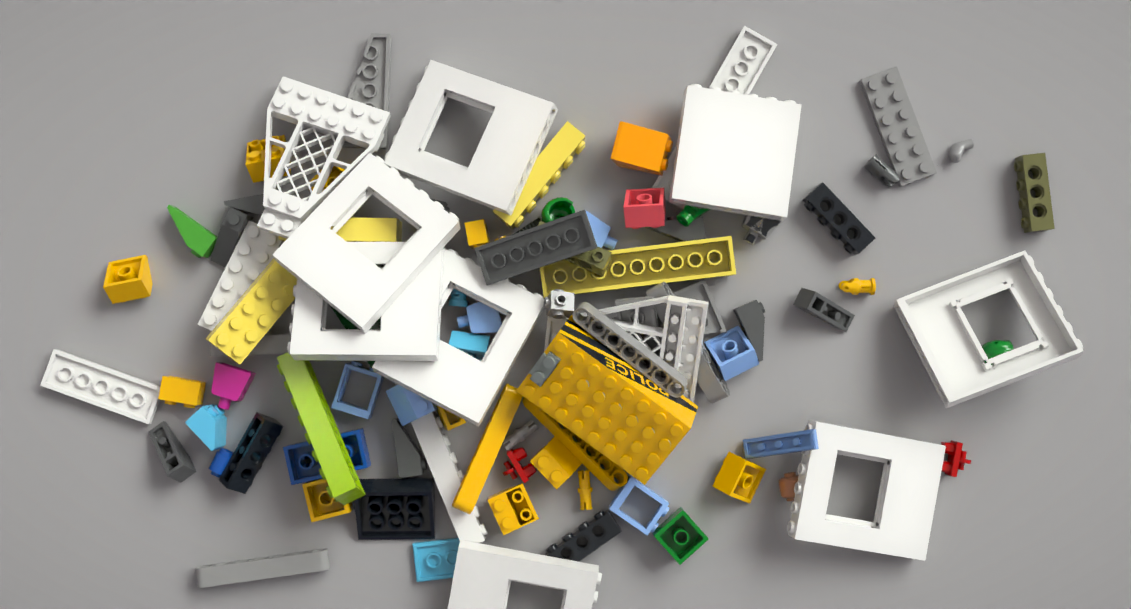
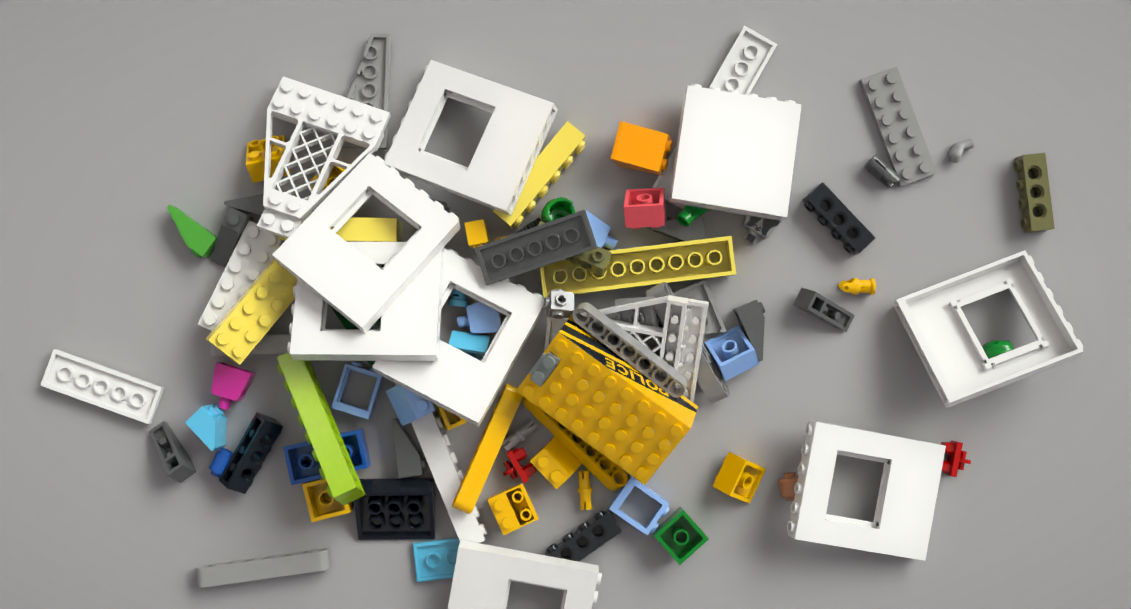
(128, 279): yellow slope -> none
(182, 391): yellow brick -> none
(780, 444): medium blue tile -> none

